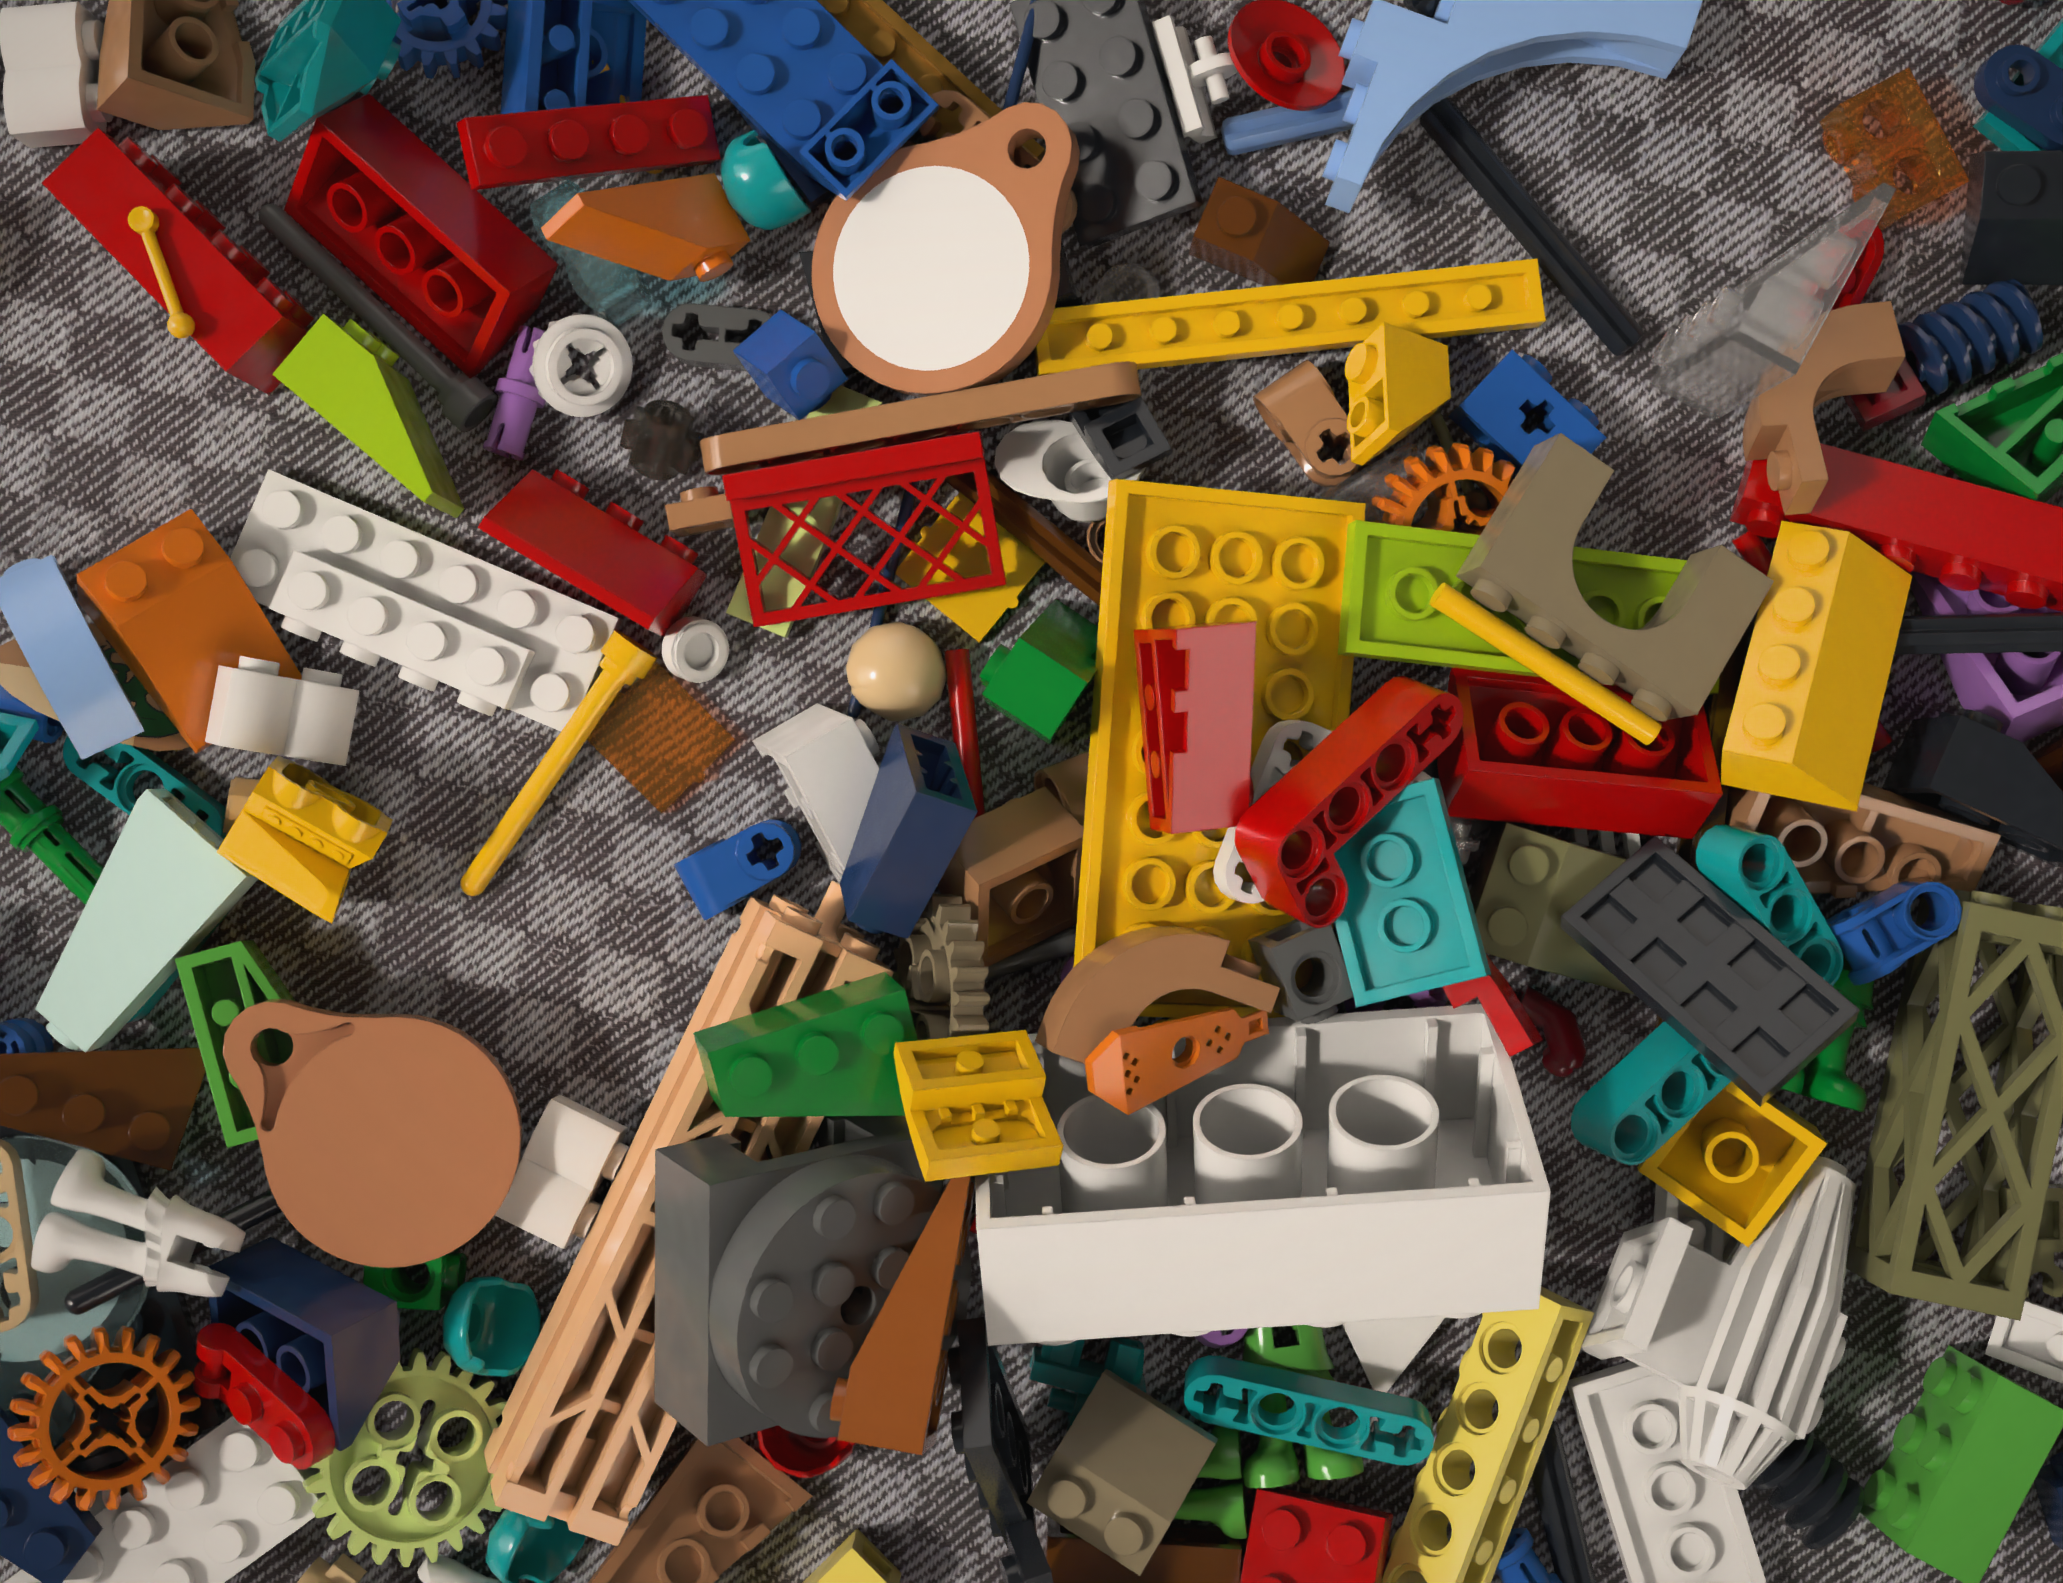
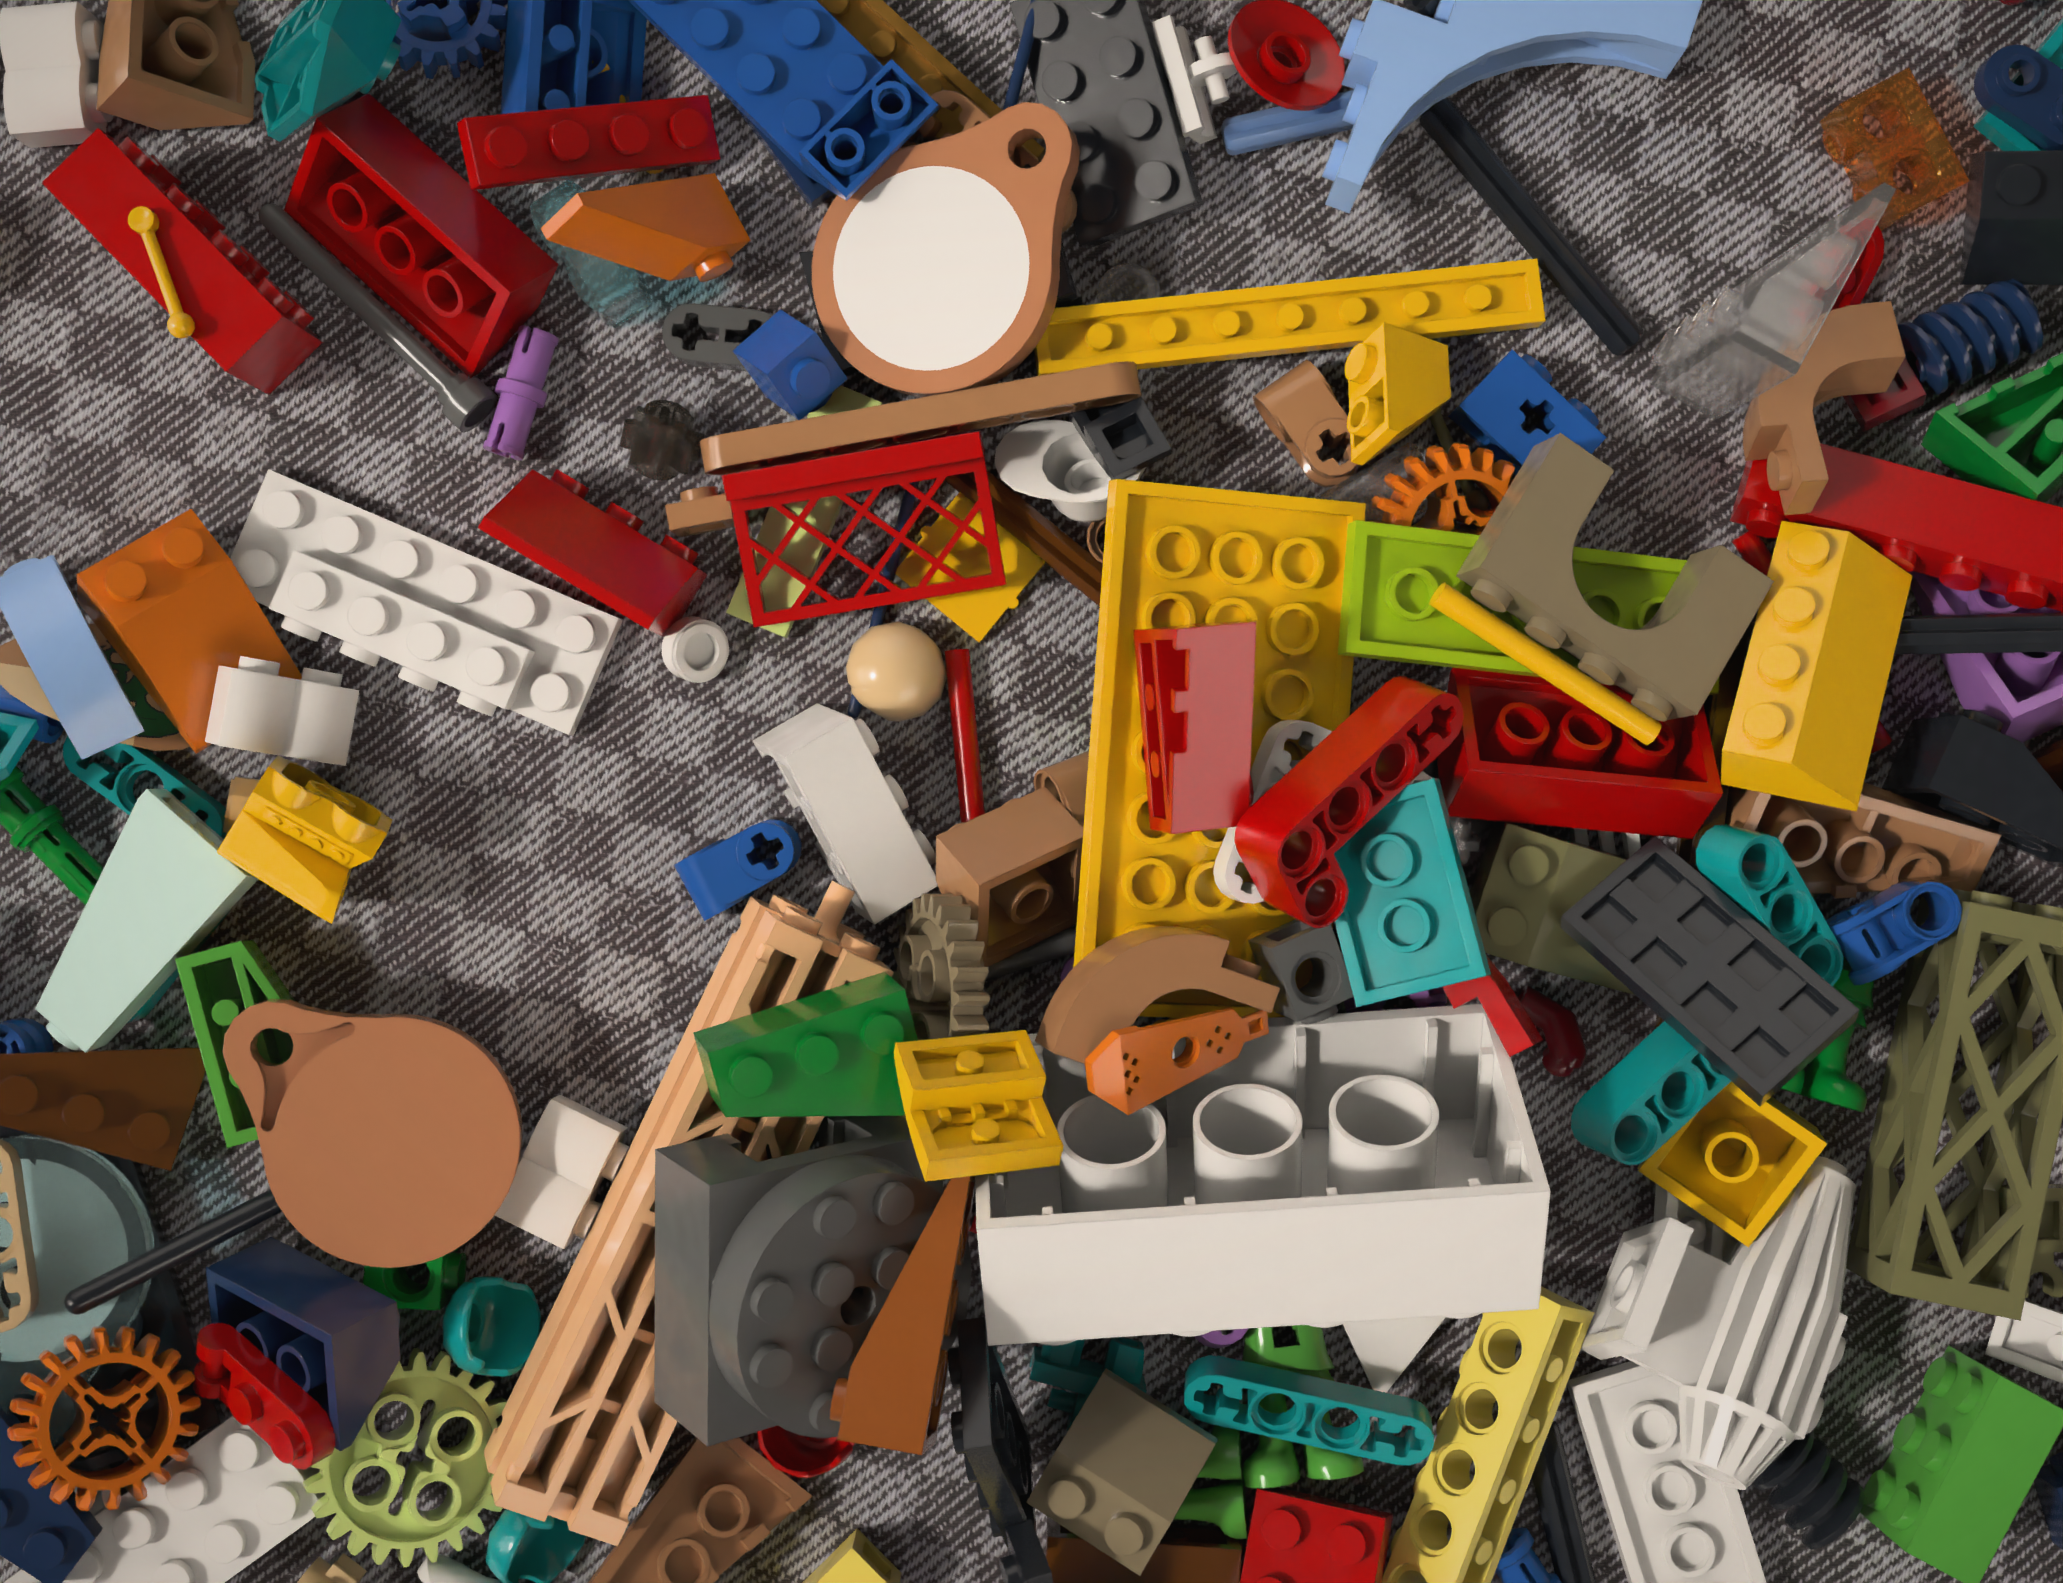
(169, 1229): white piece -> none
(355, 387): lime slope -> none
(609, 368): white gear -> none
(621, 665): yellow piece -> none
(660, 738): clear orange piece -> none
(758, 185): teal hair -> none
(907, 832): dark blue slope -> none
(1043, 671): green wedge -> none
(1256, 237): reddish brown slope -> none

